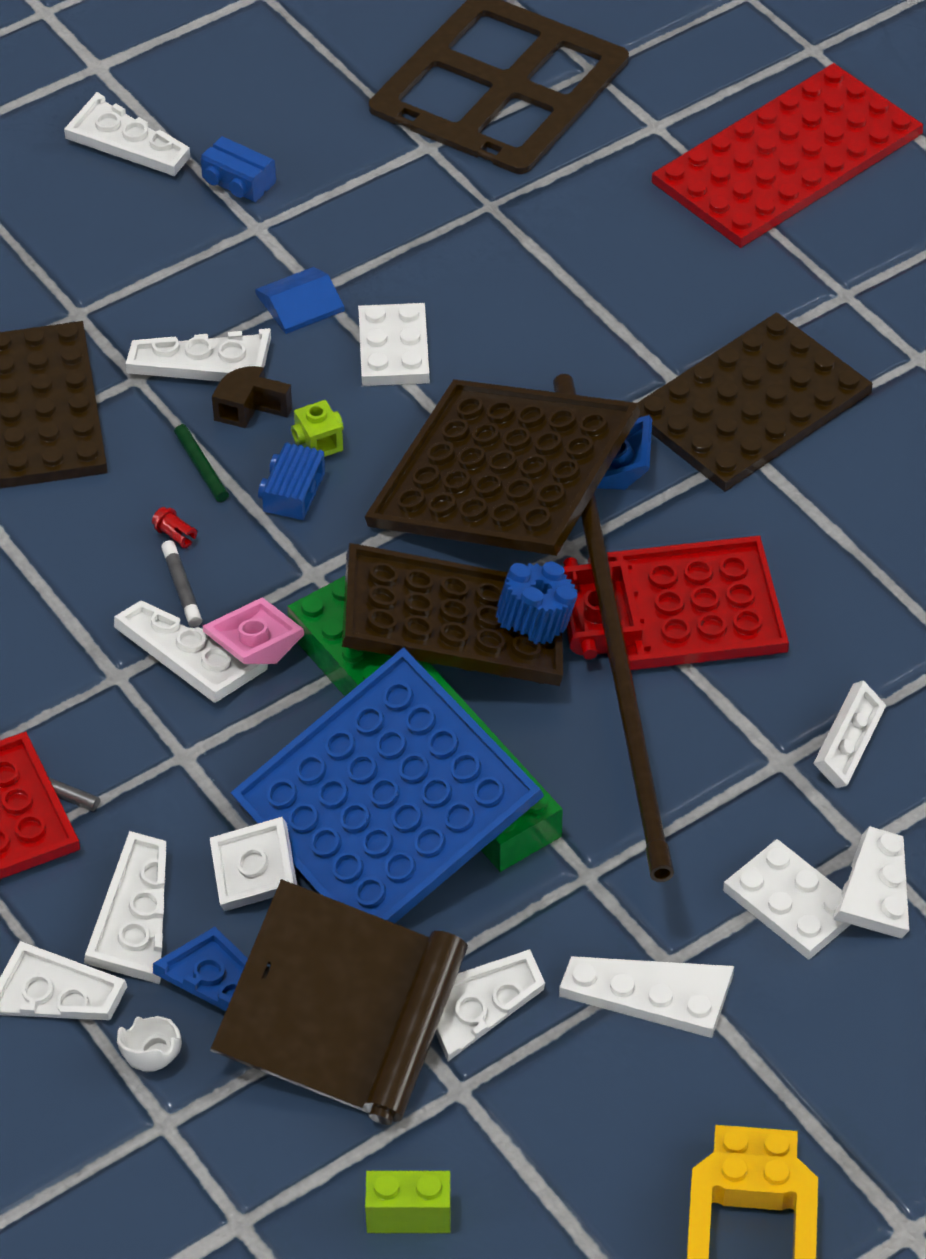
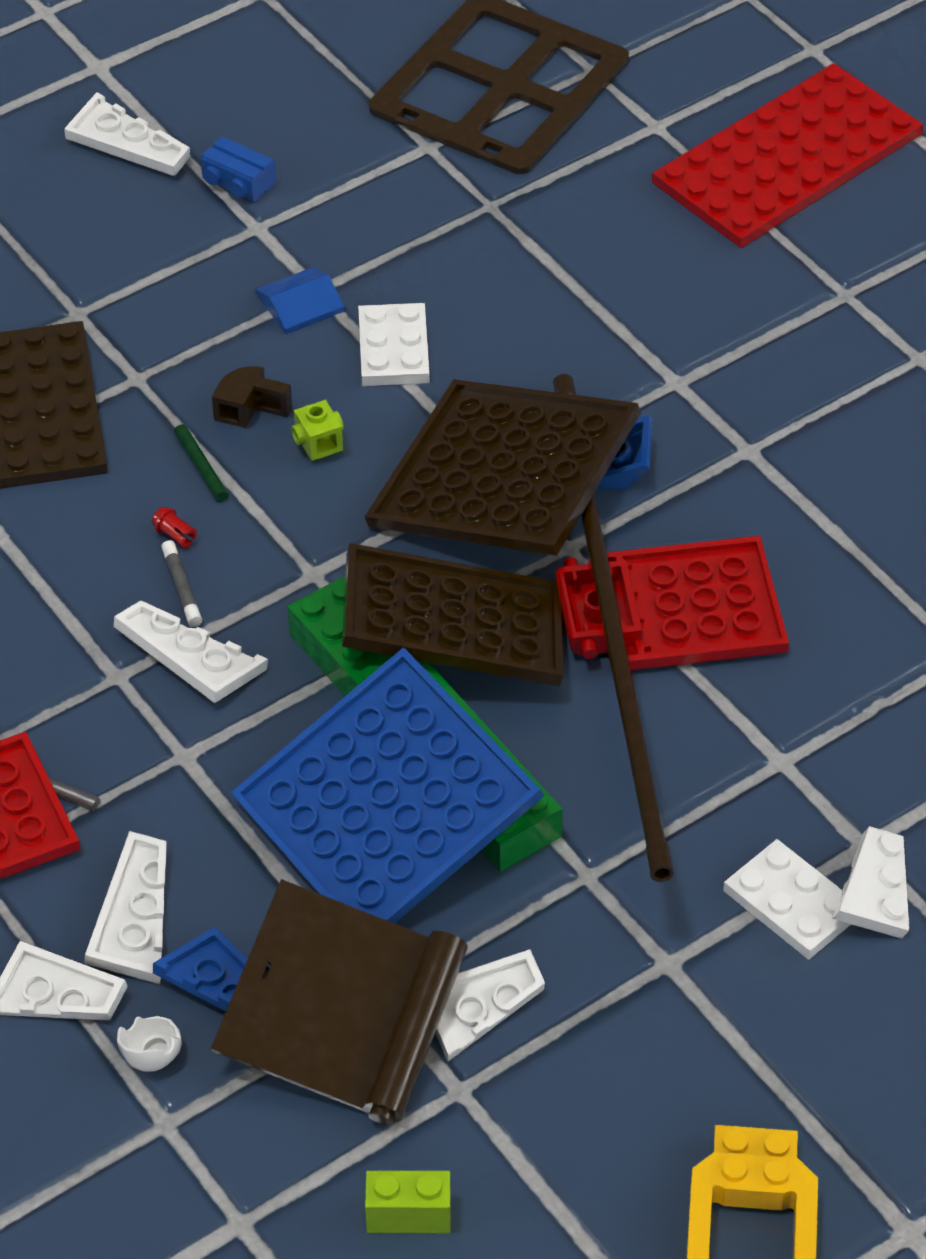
(198, 356): white wing -> none
(252, 863): white plate -> none
(255, 633): bright pink slope -> none
(292, 481): blue brick -> none
(536, 601): blue brick -> none
(659, 992): white wing -> none
(752, 401): dark brown plate -> none
(849, 734): white plate -> none

